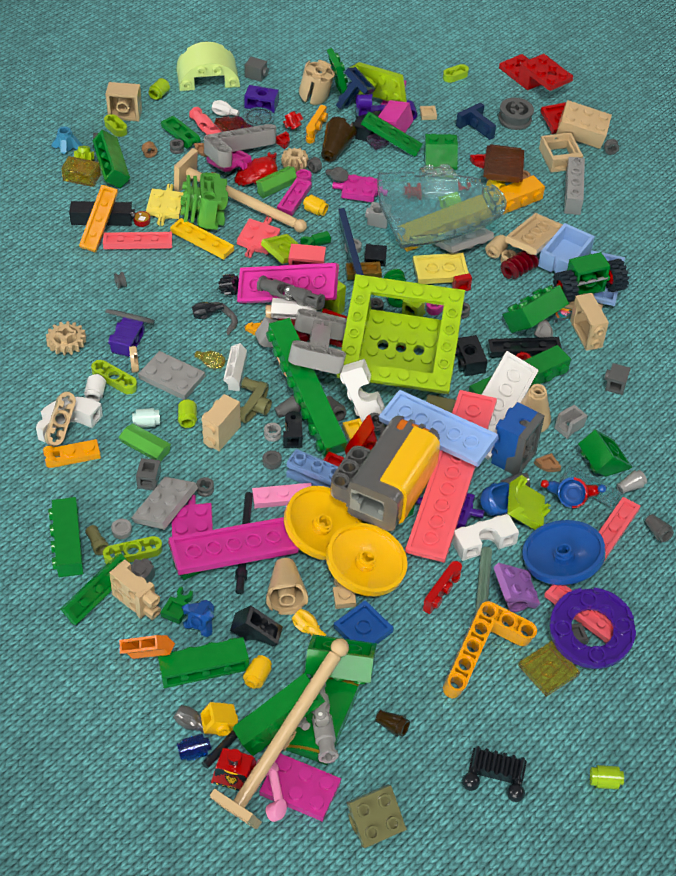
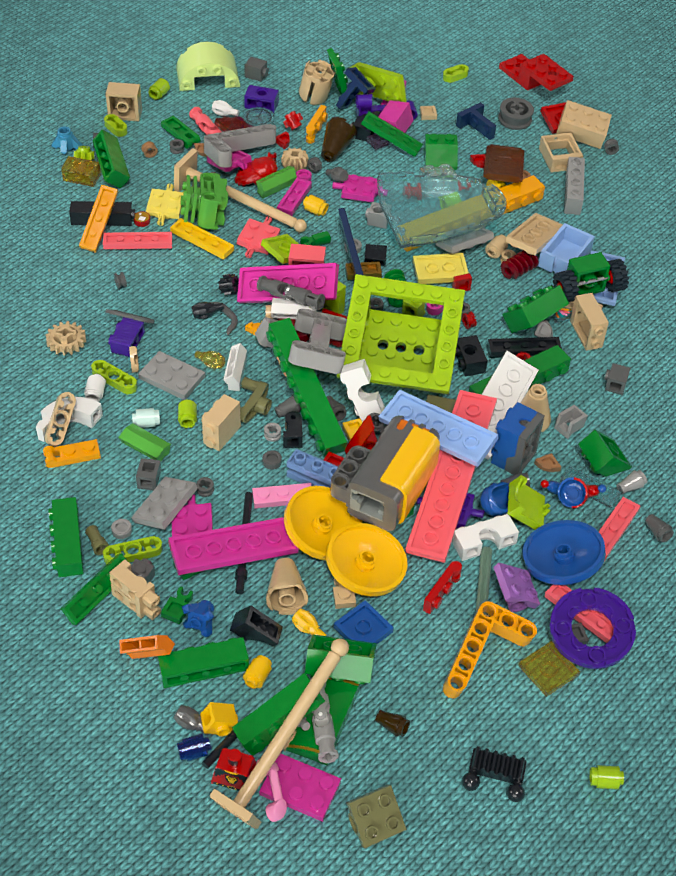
(469, 320): none -> red bush

